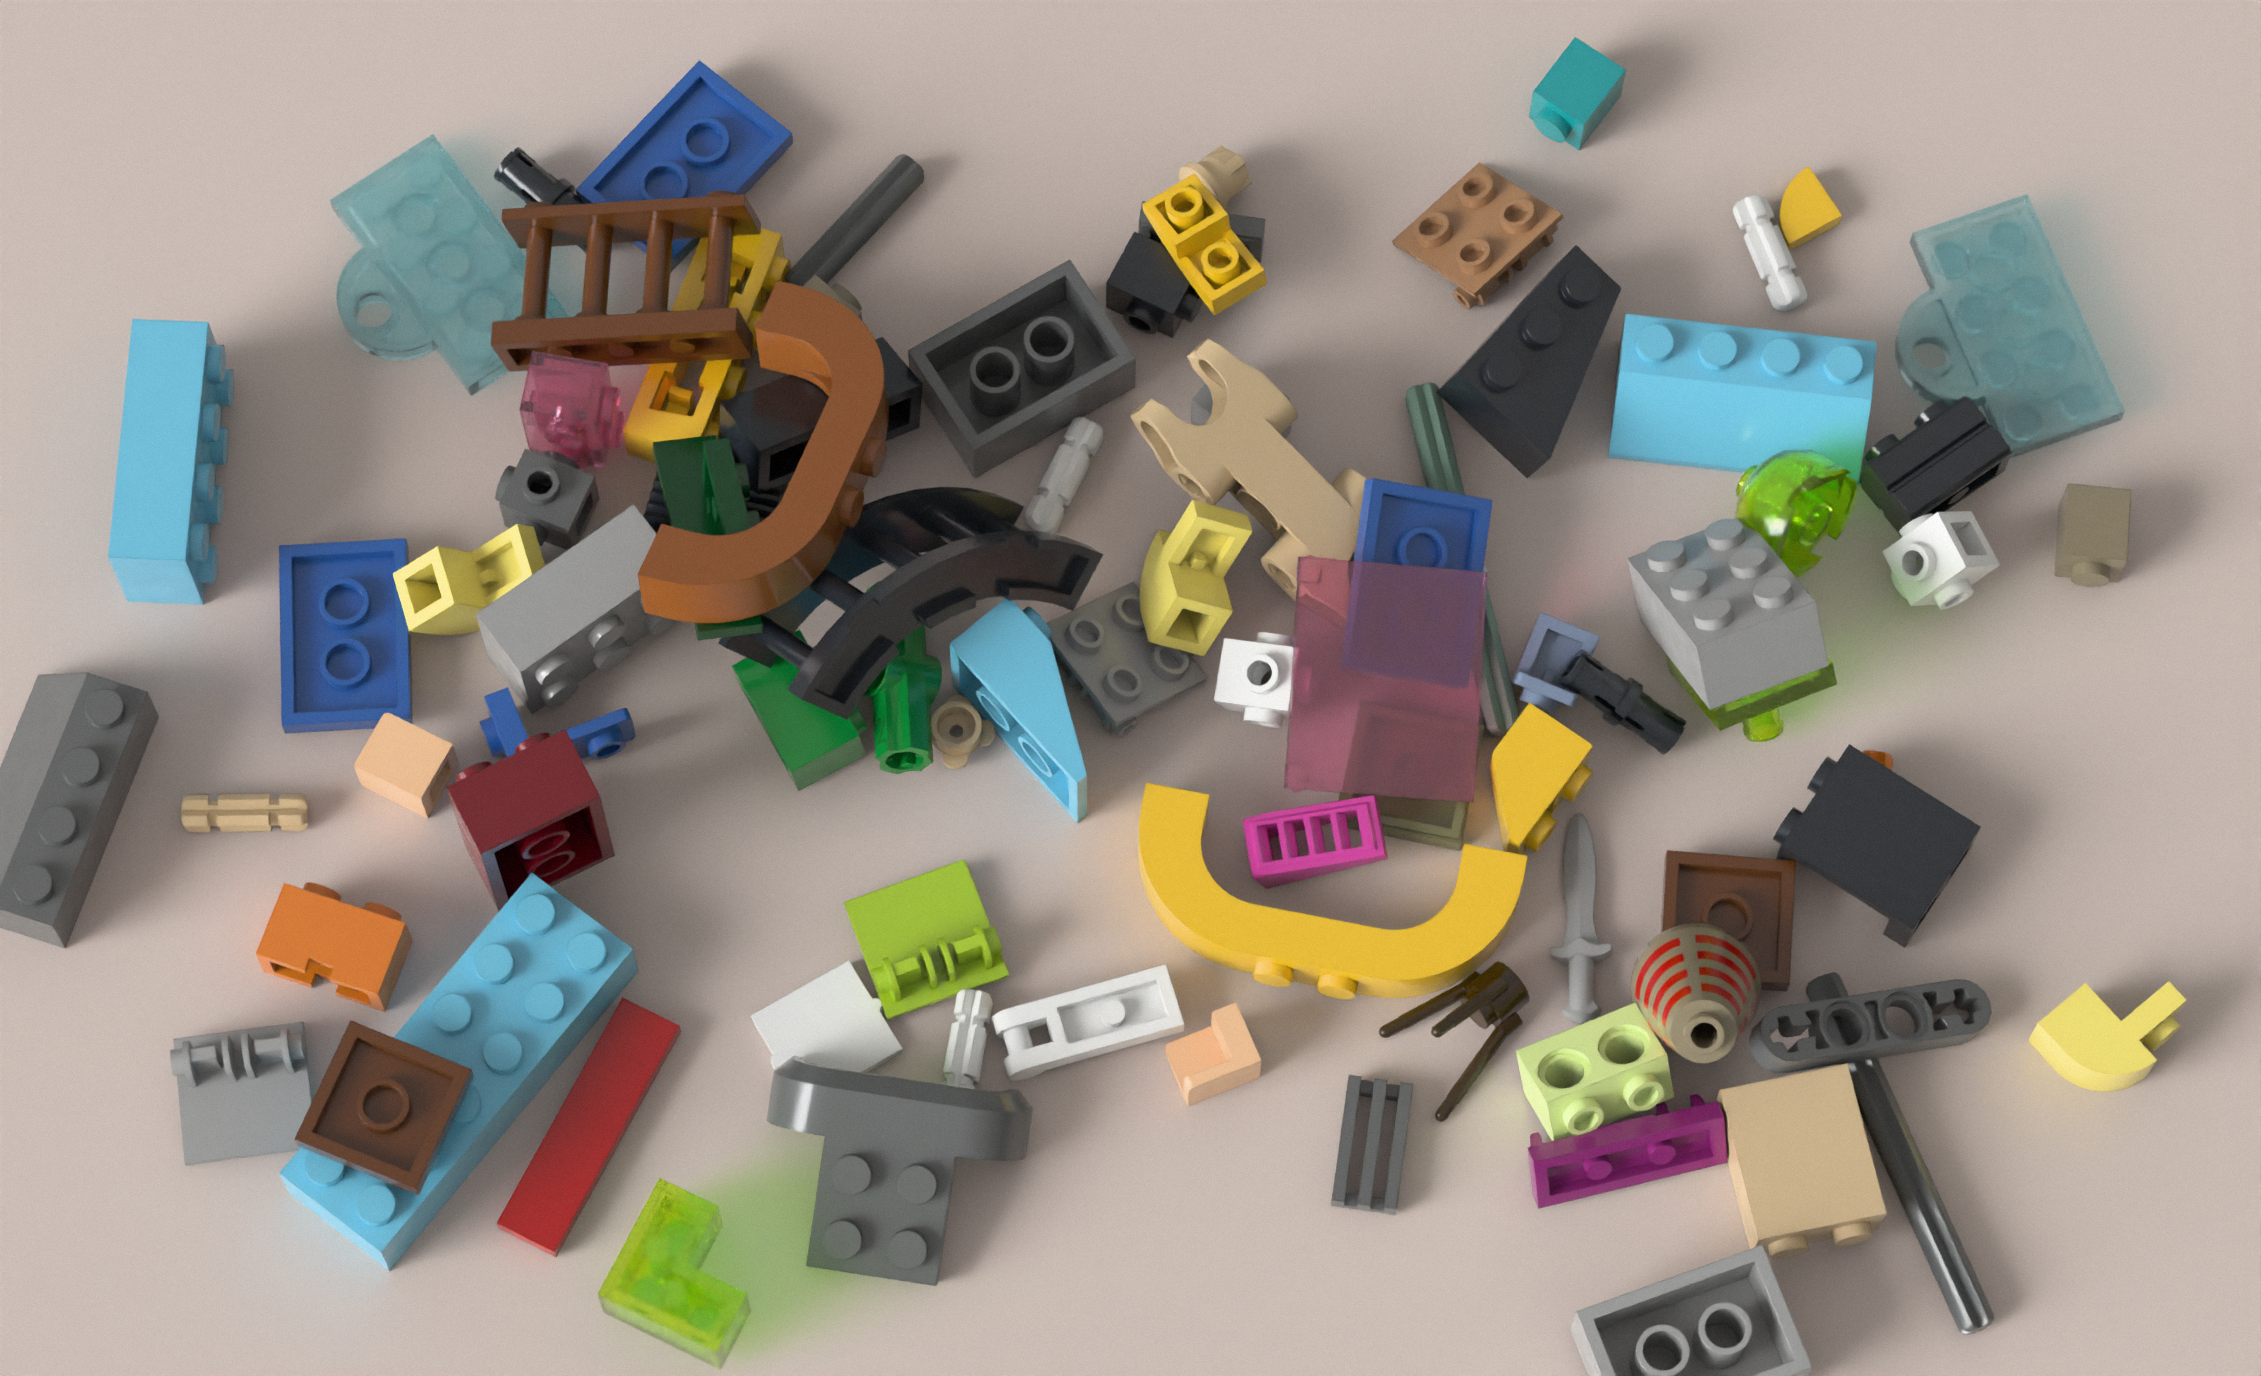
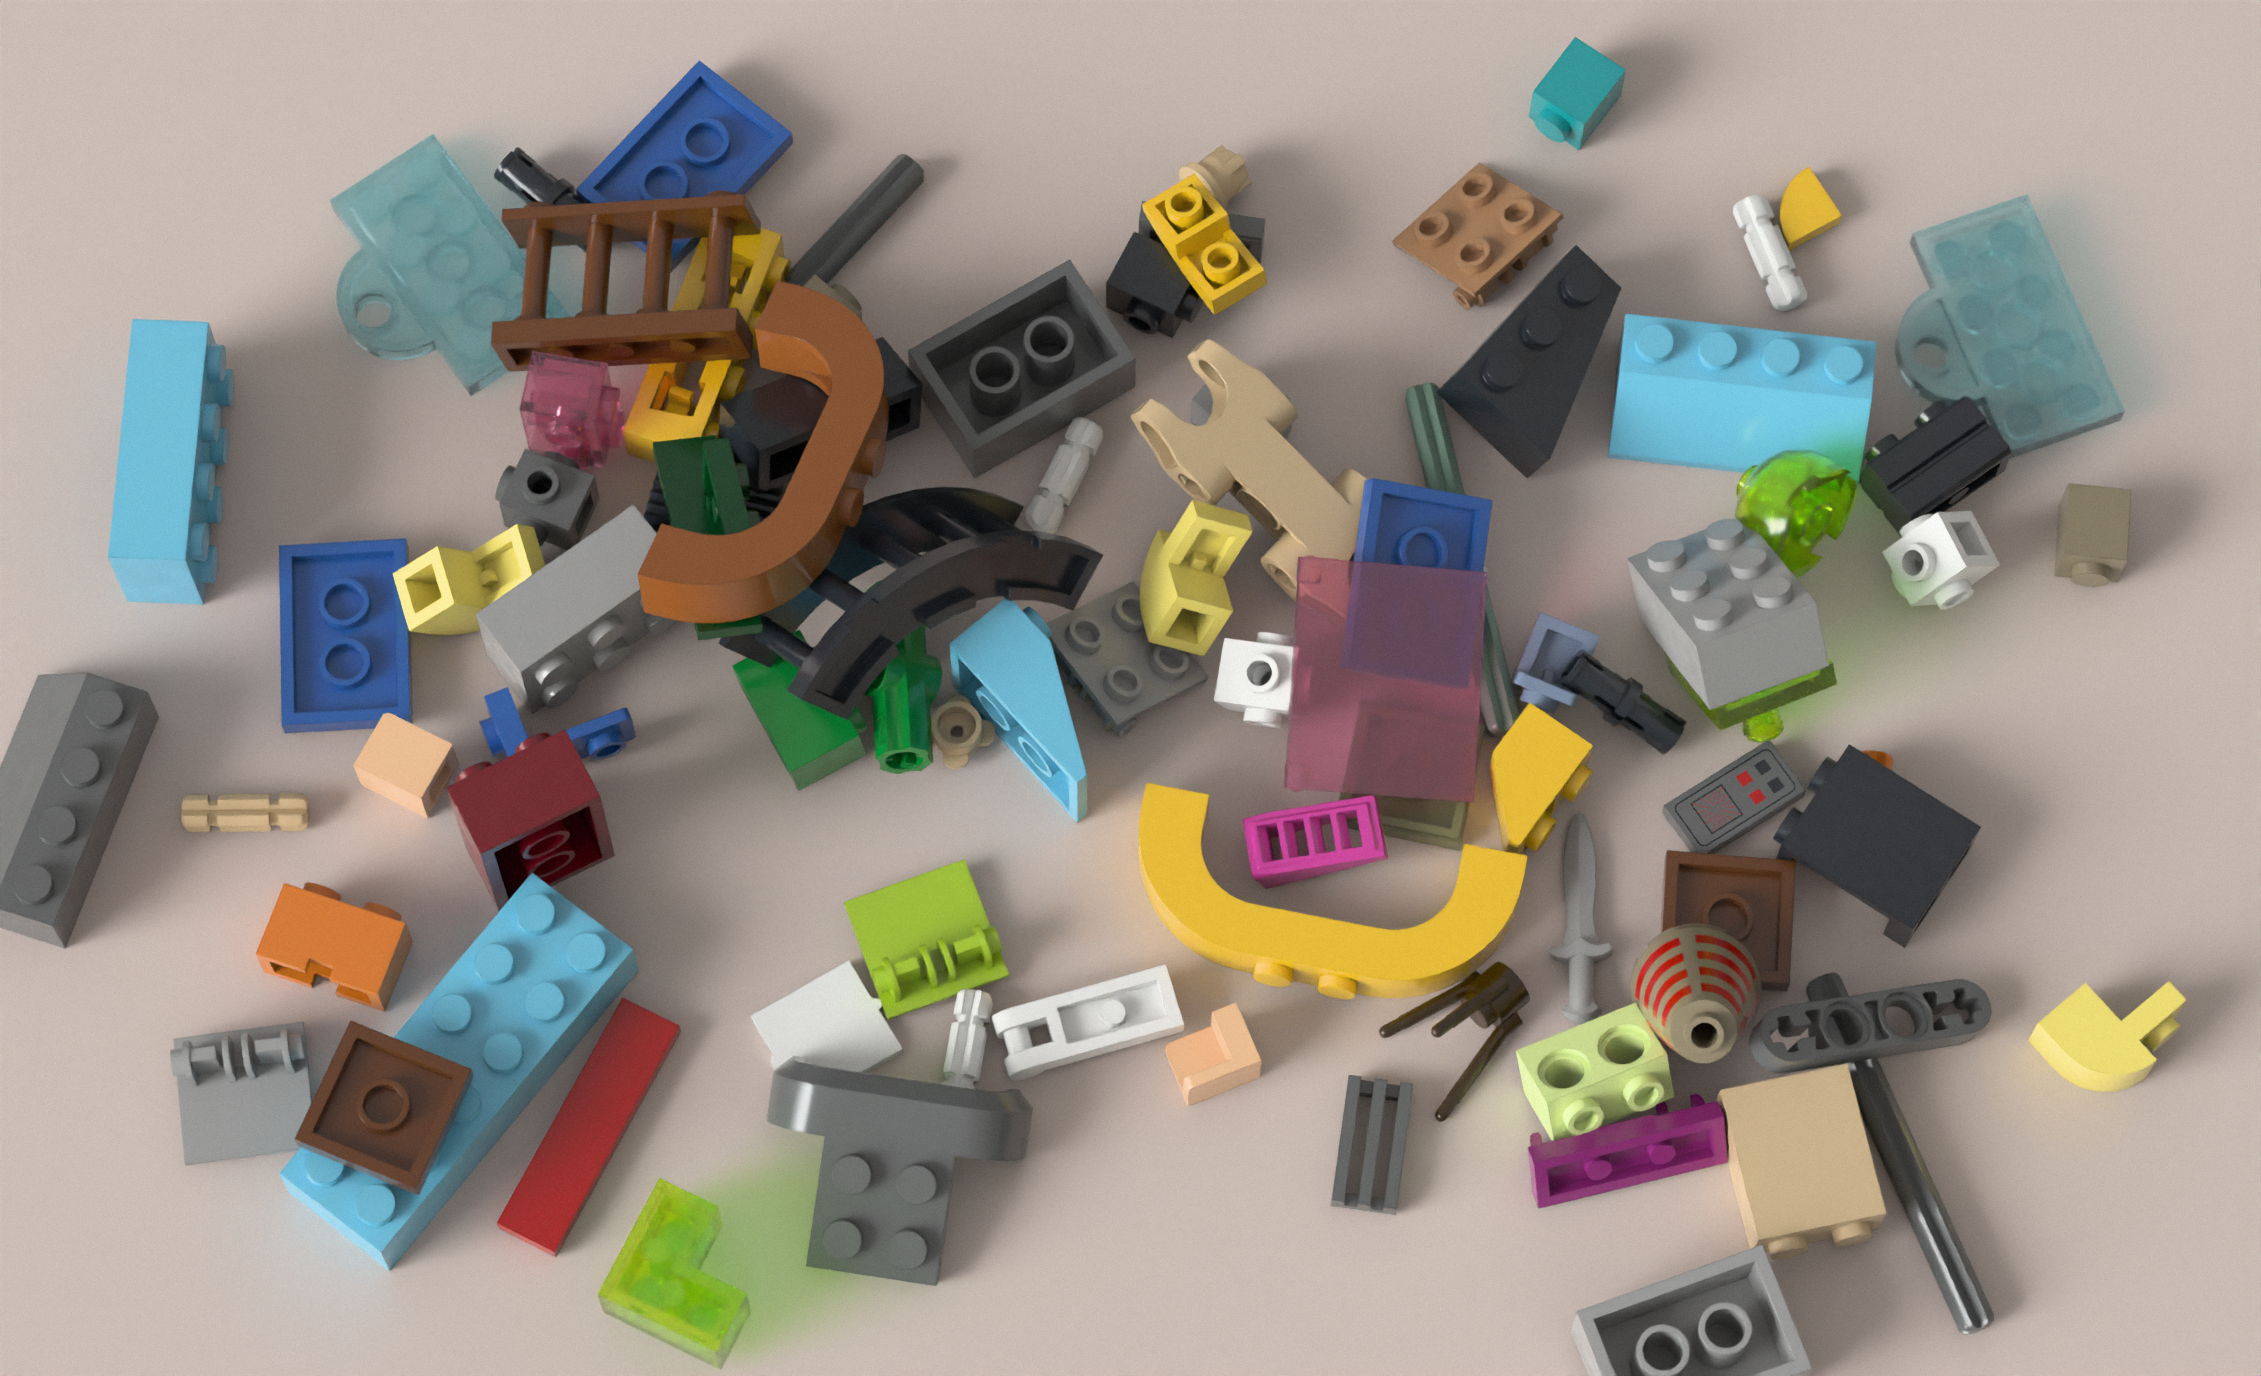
(1734, 800): none -> dark grey tile

